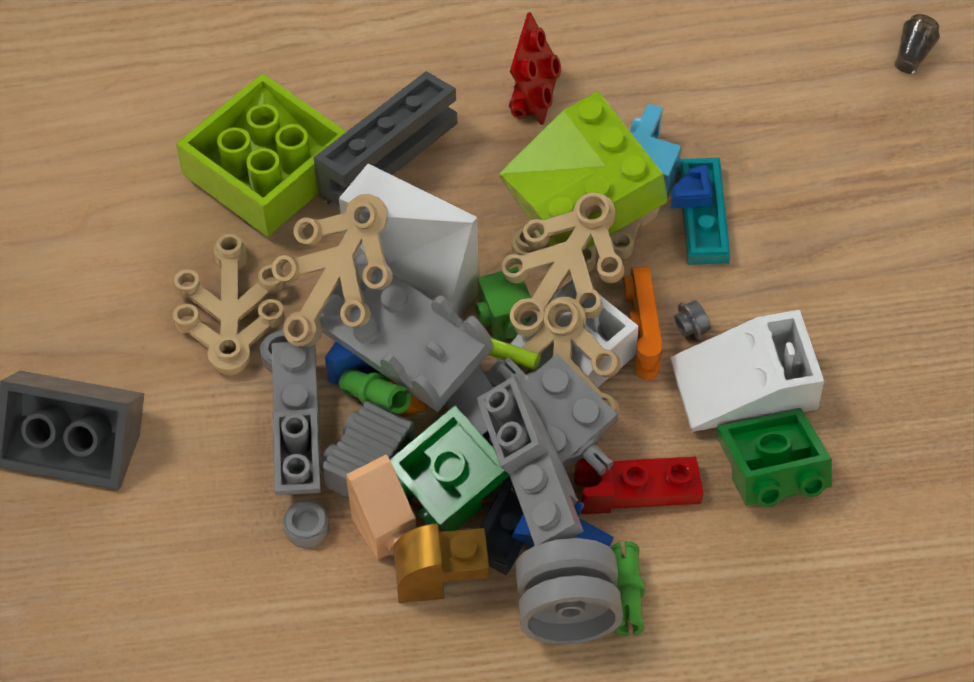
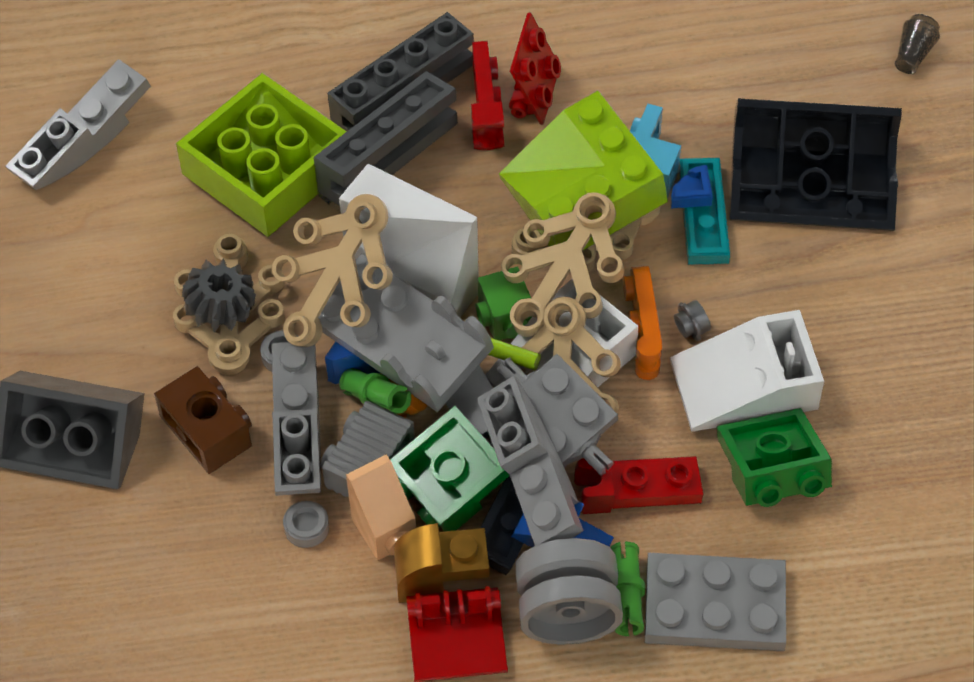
(76, 136): none -> light grey slope
(208, 440): none -> reddish brown brick
(218, 295): none -> dark grey gear
(435, 49): none -> dark grey brick
(456, 634): none -> red hinge
(487, 112): none -> red plate
(716, 602): none -> light grey plate
(814, 164): none -> black piece

